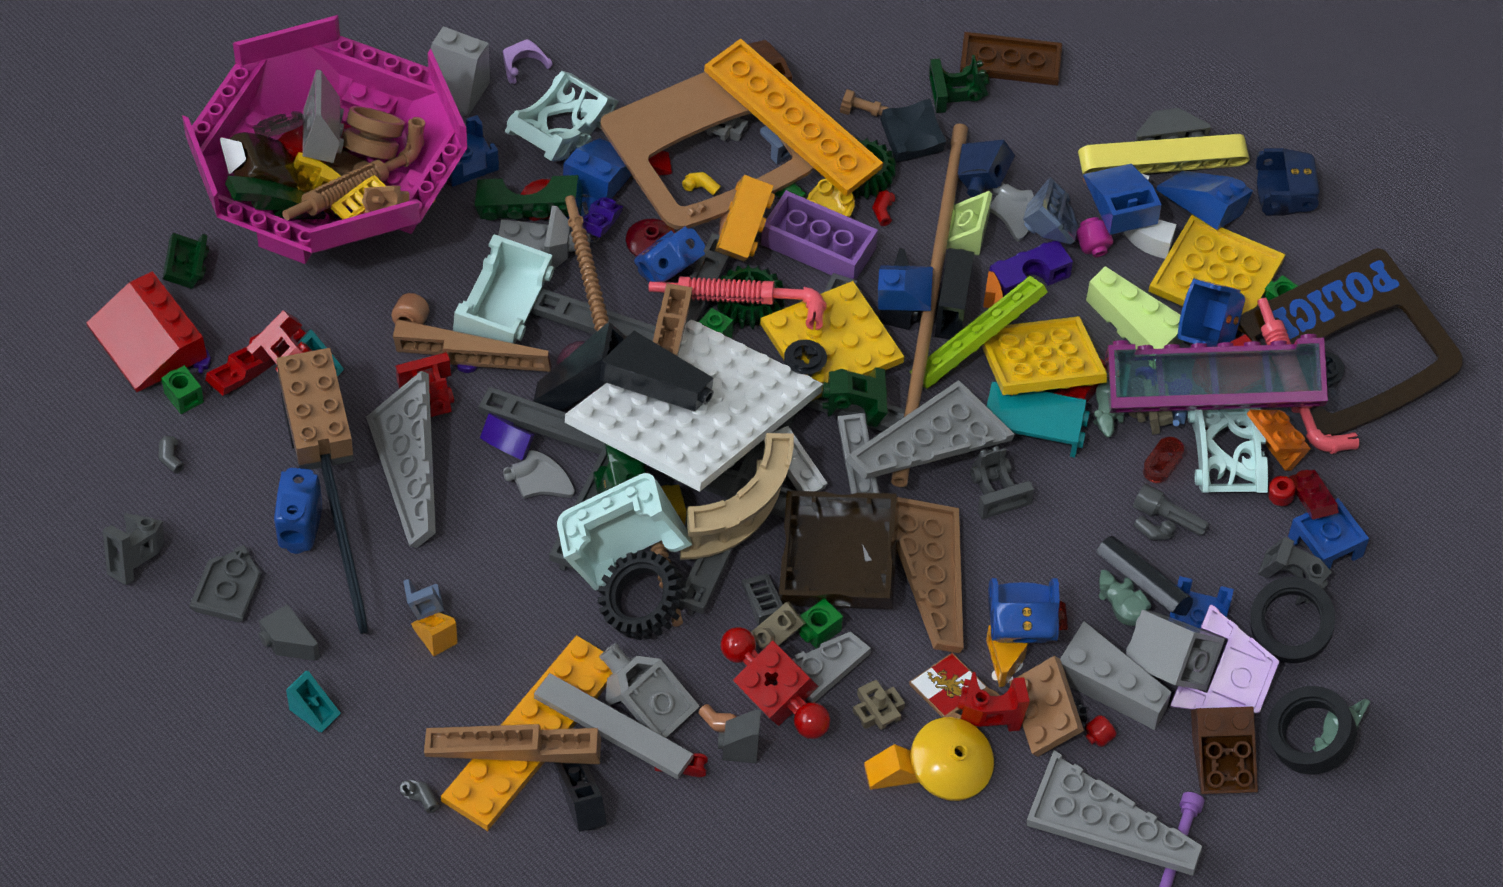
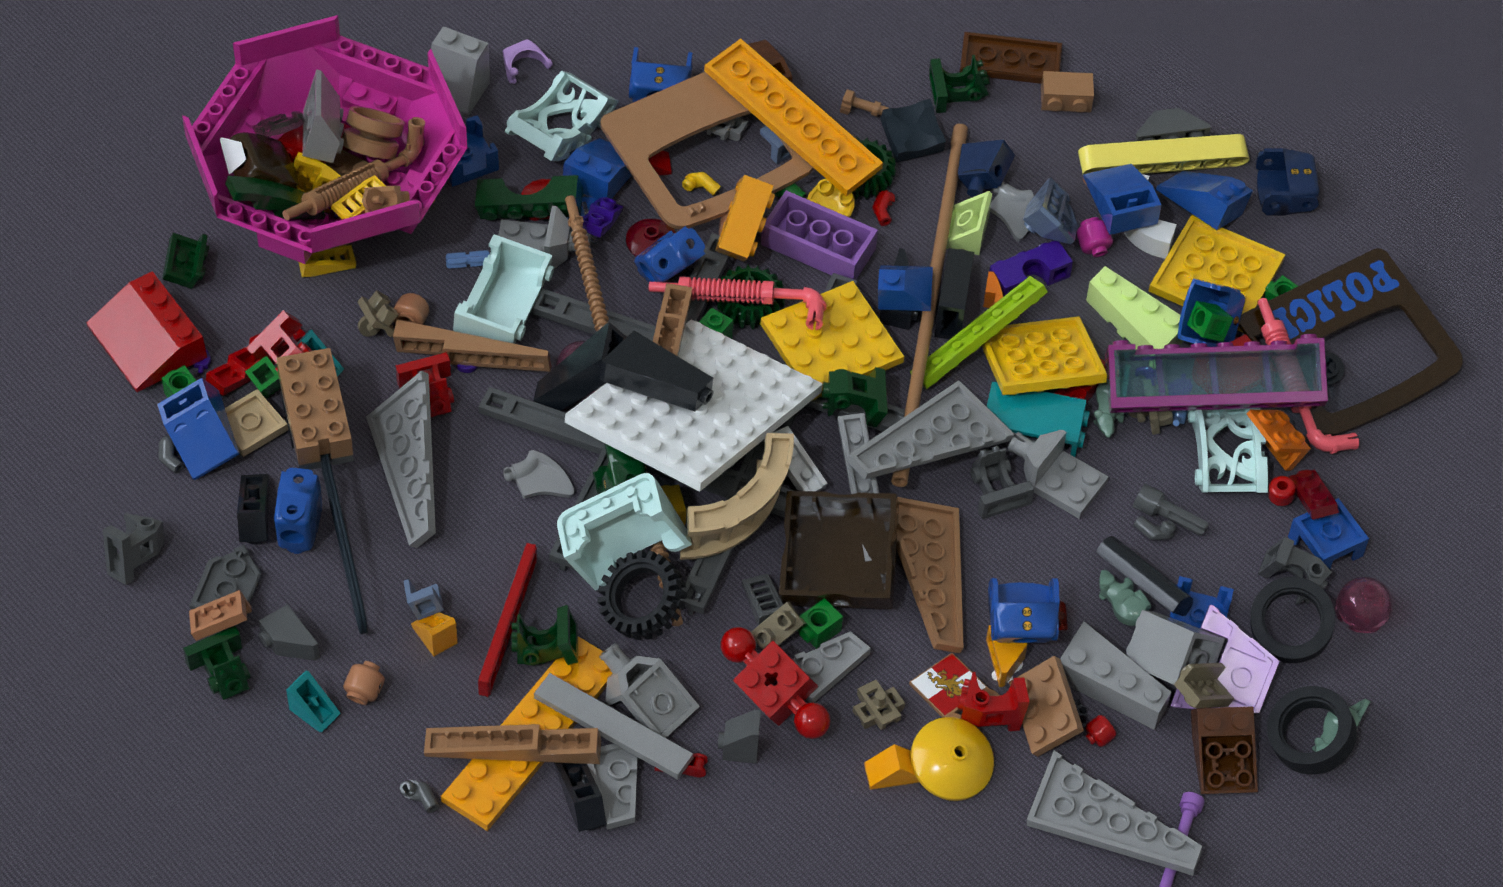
(199, 427): none -> blue slope
(219, 615): none -> nougat bracket
(225, 671): none -> dark green tile
(253, 508): none -> black slope
(254, 422): none -> tan plate
(264, 377): none -> green brick
(319, 267): none -> yellow slope
(364, 683): none -> nougat head
(377, 315): none -> dark tan hips
(461, 259): none -> medium blue piece
(506, 436): dark purple slope -> none
(508, 616): none -> red tile
(547, 644): none -> dark green tile
(617, 783): none -> light grey wing
(654, 77): none -> blue piece
(715, 720): nougat arm -> none
(812, 351): black gear -> none
(1056, 473): none -> light grey plate
(1067, 91): none -> medium nougat piece
(1162, 461): clear red plate -> none
(1201, 686): none -> dark tan bracket
(1210, 321): none -> green brick
(1364, 604): none -> clear pink cylinder

